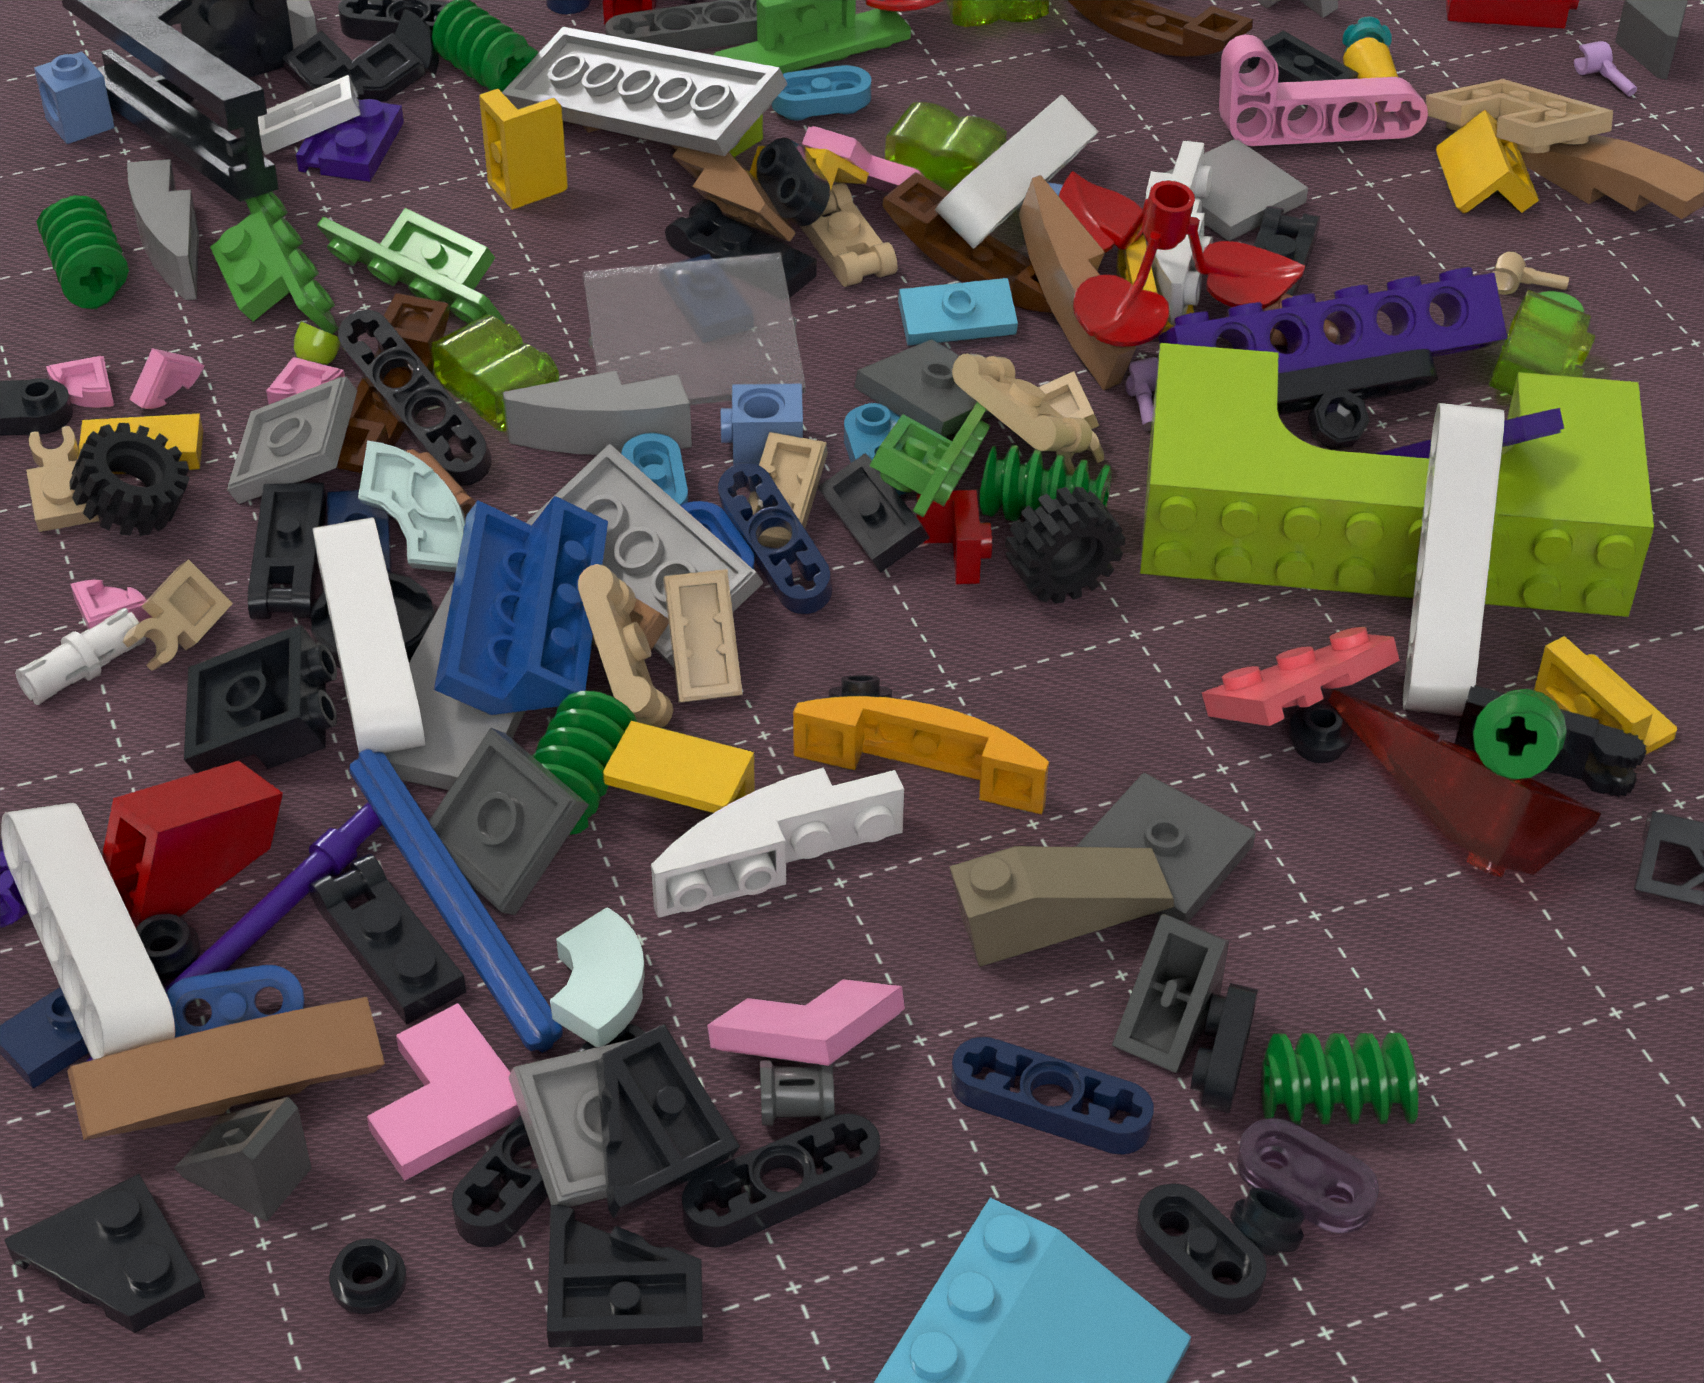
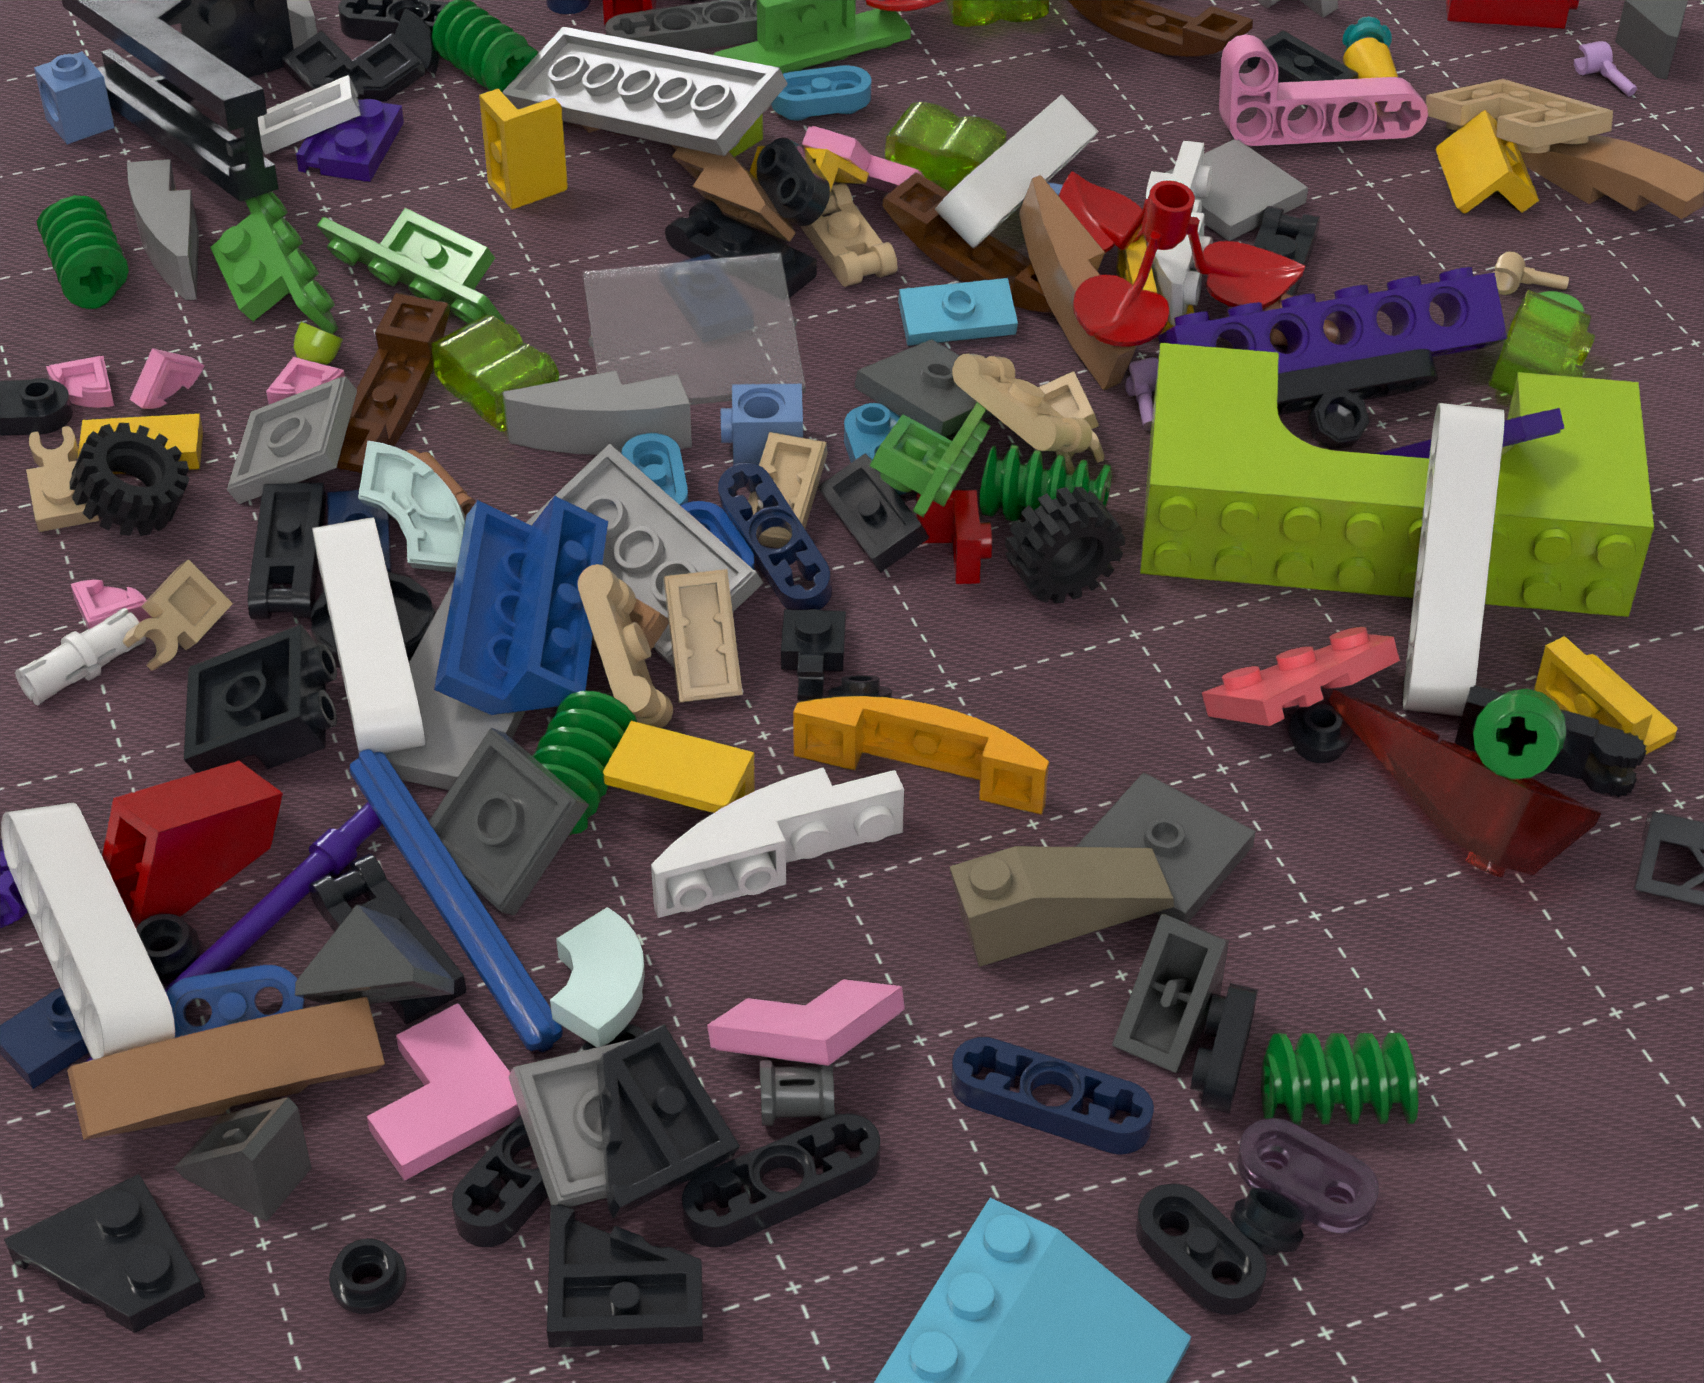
(375, 960): none -> dark grey slope
(418, 393): black beam -> none
(811, 645): none -> black plate

